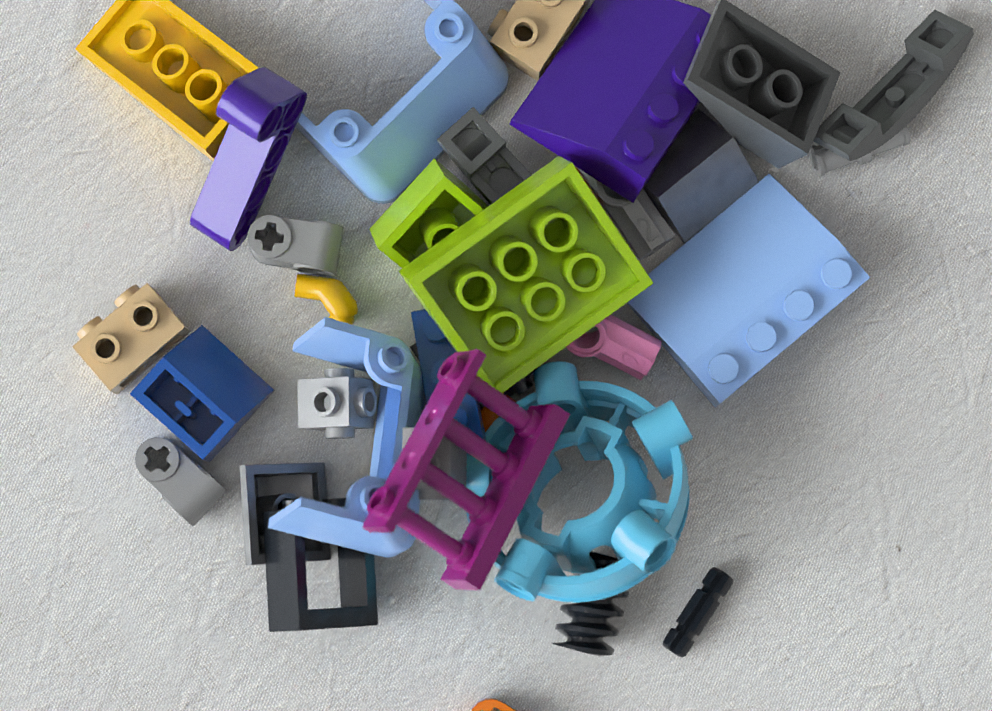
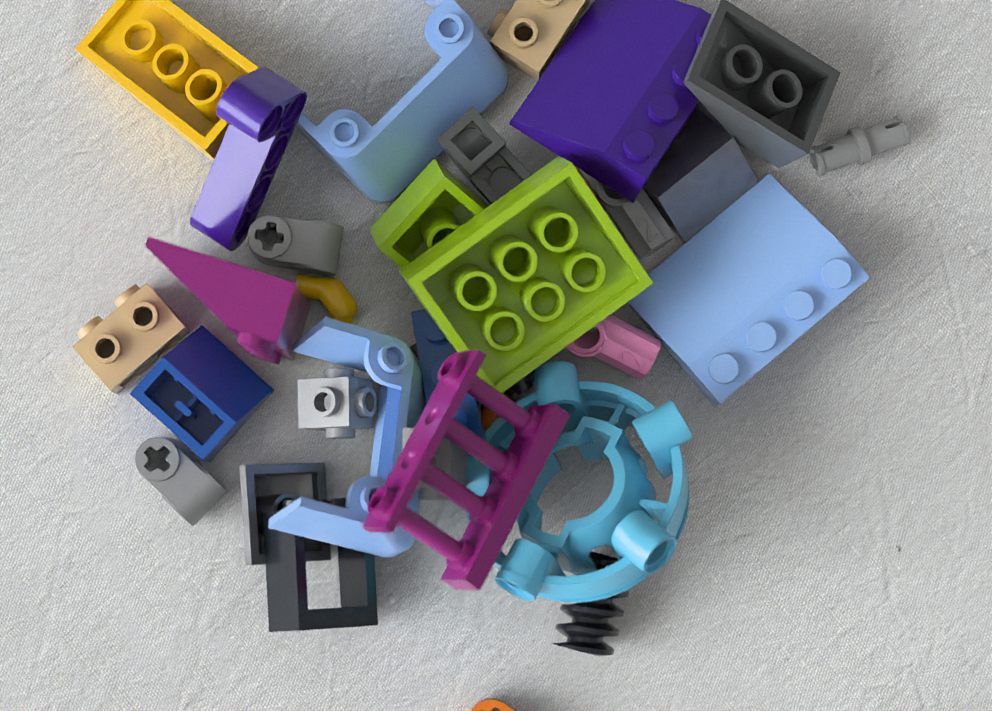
(255, 306): none -> magenta slope
(698, 612): black axle -> none
(901, 93): dark grey slope -> none

